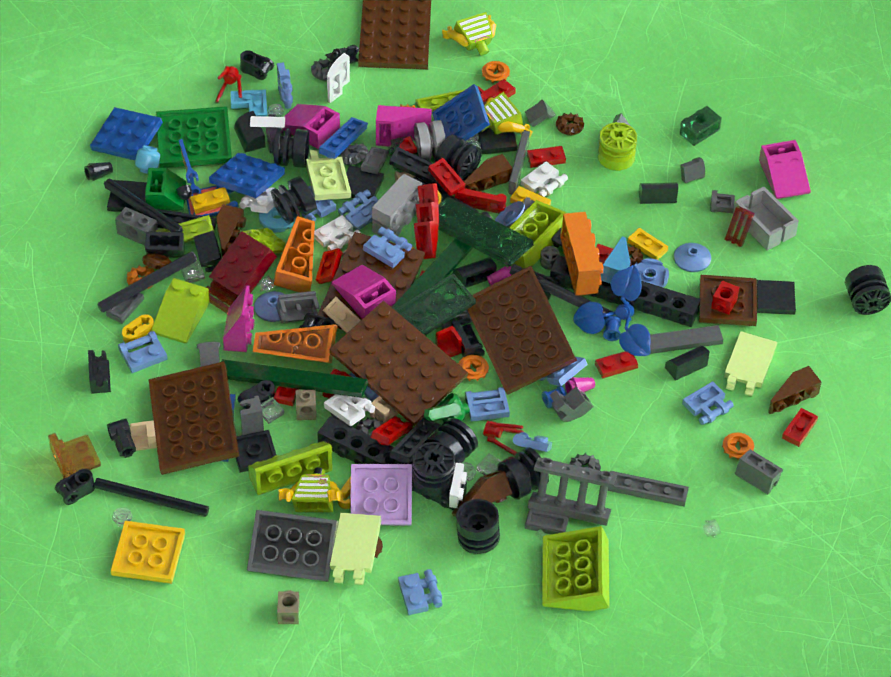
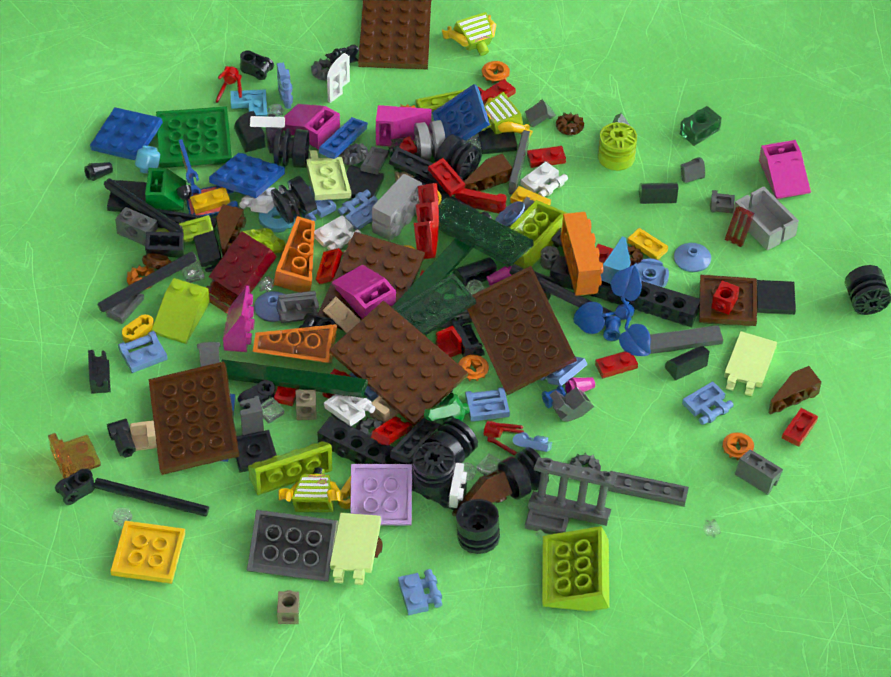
(385, 251): medium blue plate -> none
(474, 286): none -> clear plate

